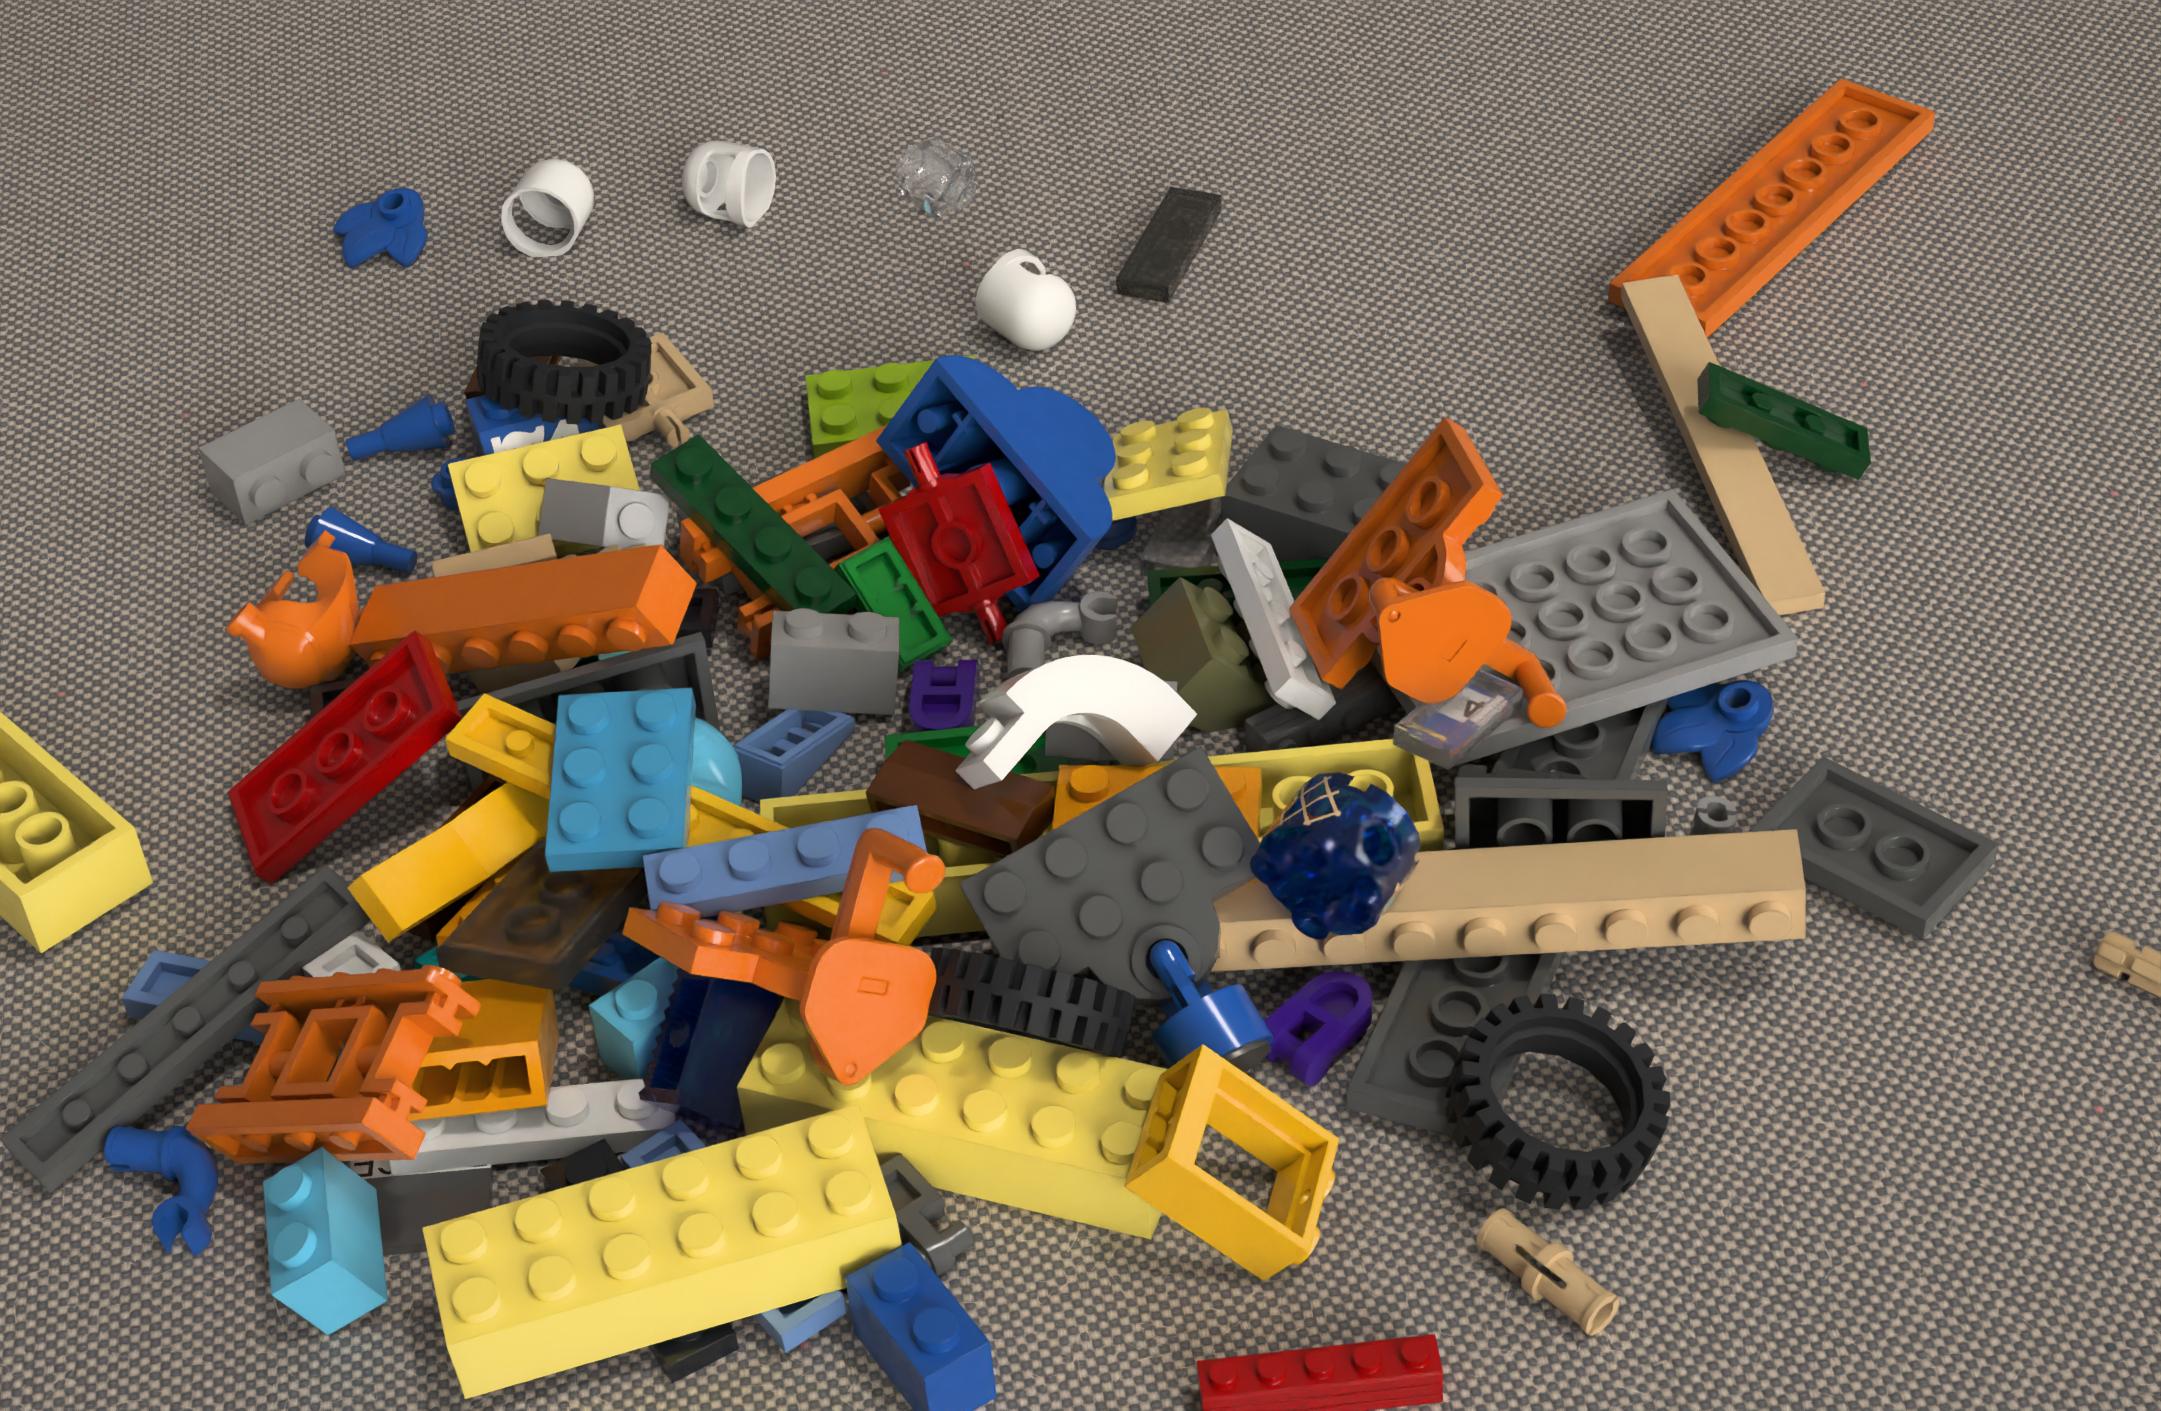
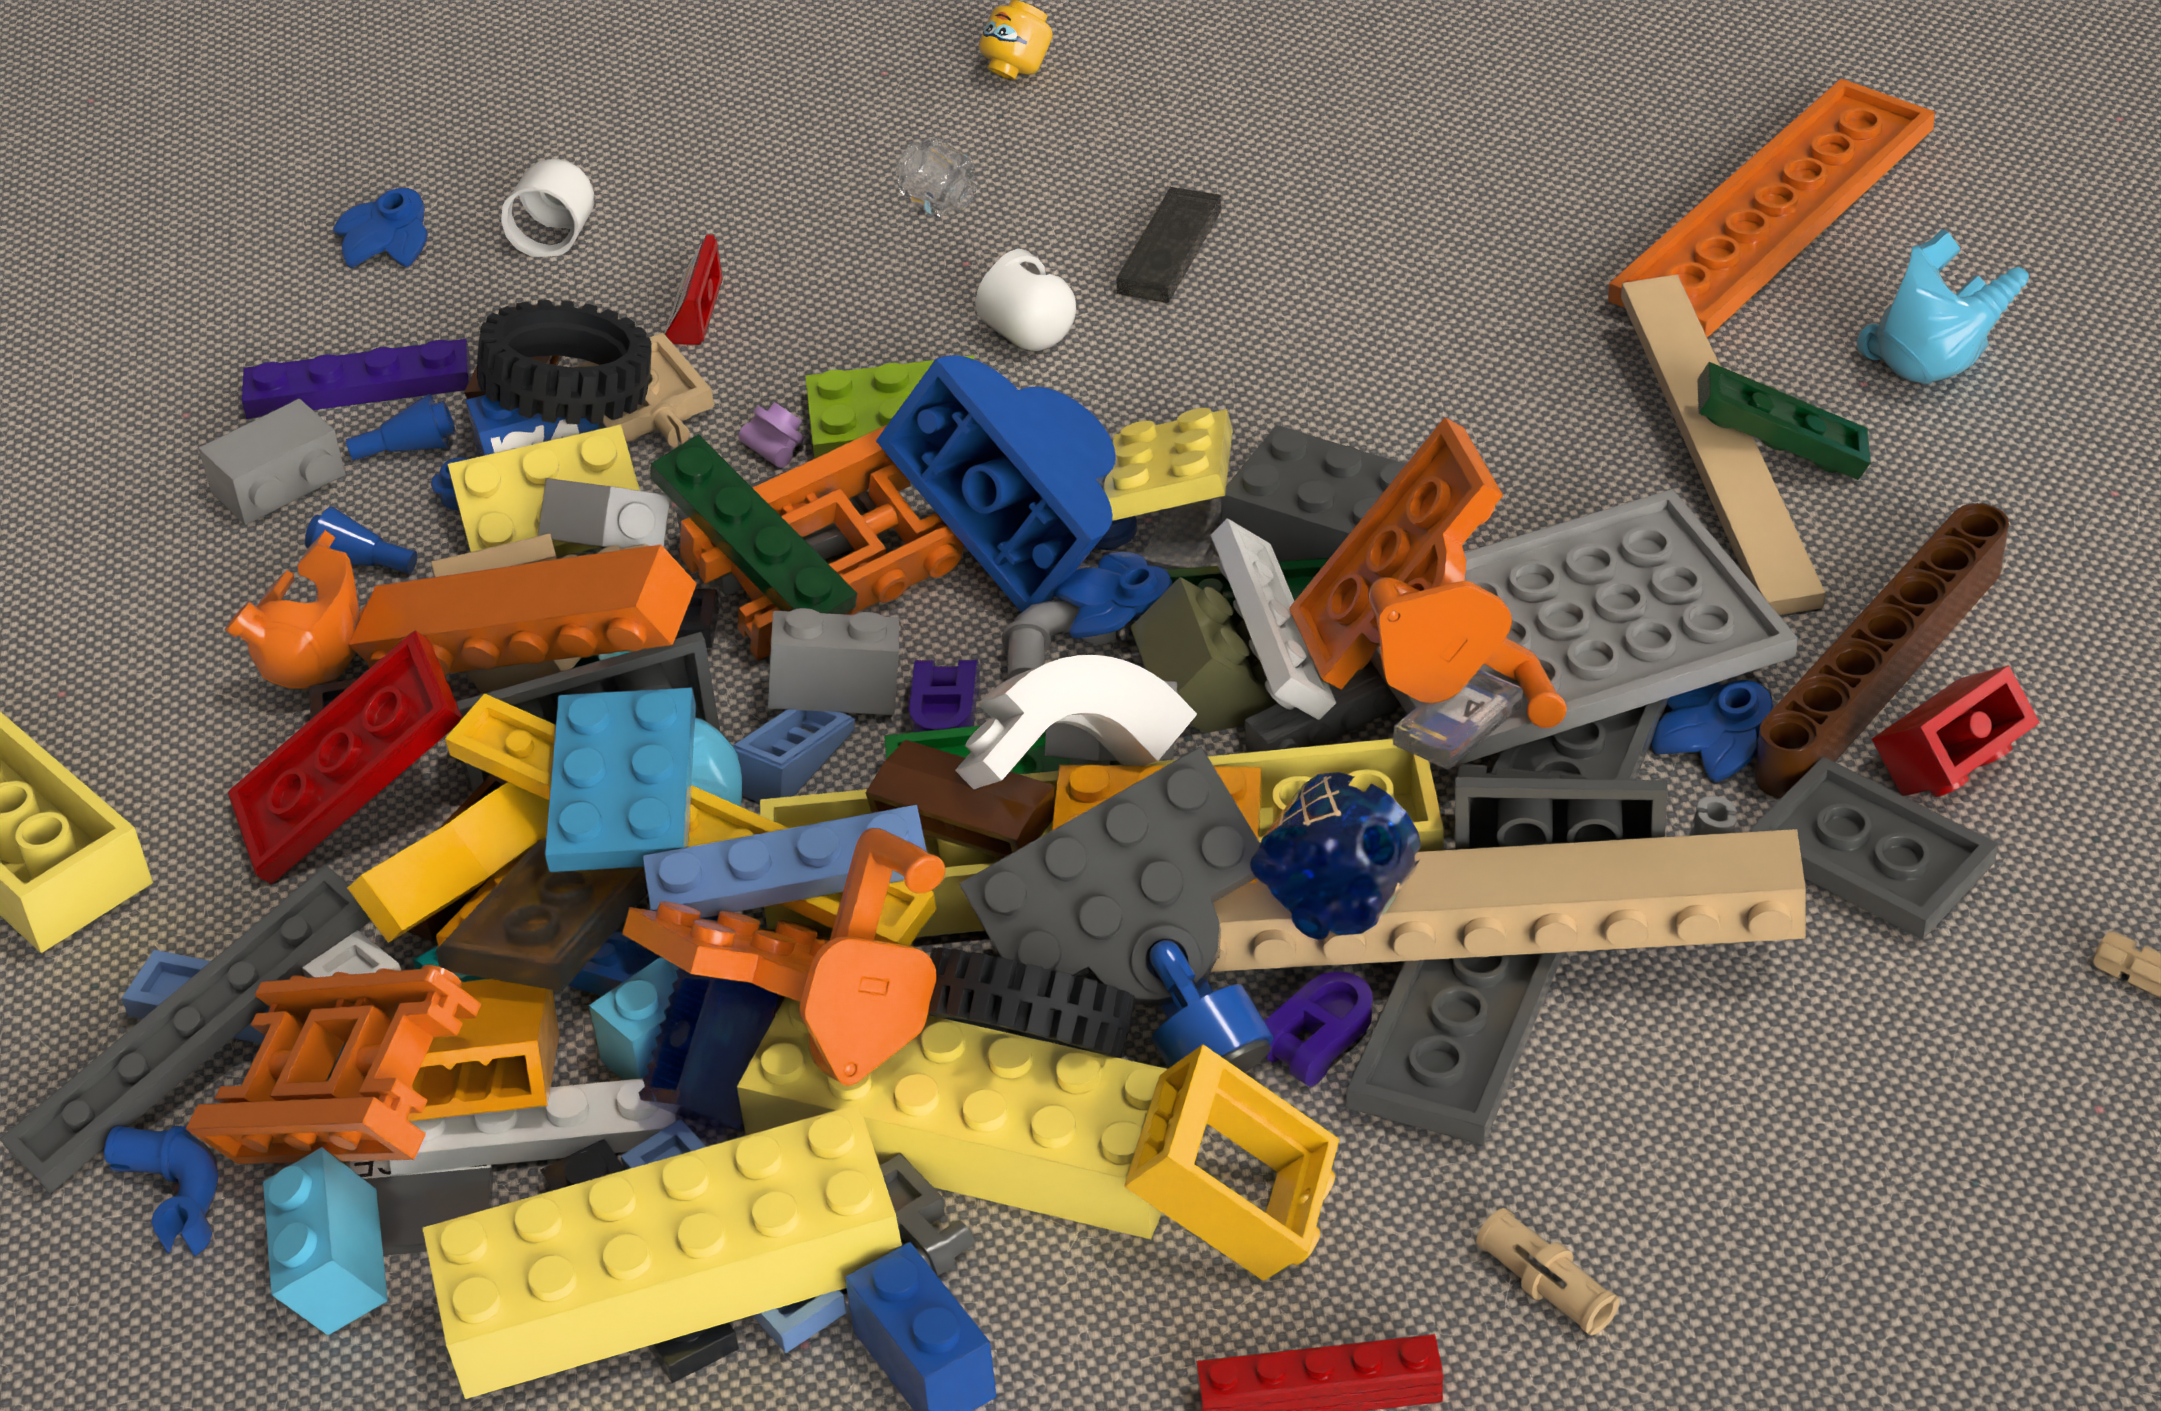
(358, 377): none -> dark purple plate
(696, 296): none -> red slope
(729, 175): white helmet -> none
(772, 434): none -> lavender plate
(889, 589): green plate -> none
(959, 540): red plate -> none
(1015, 39): none -> yellow head
(1112, 593): none -> blue plate
(1528, 1160): black tyre -> none
(1882, 647): none -> reddish brown beam
(1931, 329): none -> medium azure piece
(1956, 732): none -> red brick

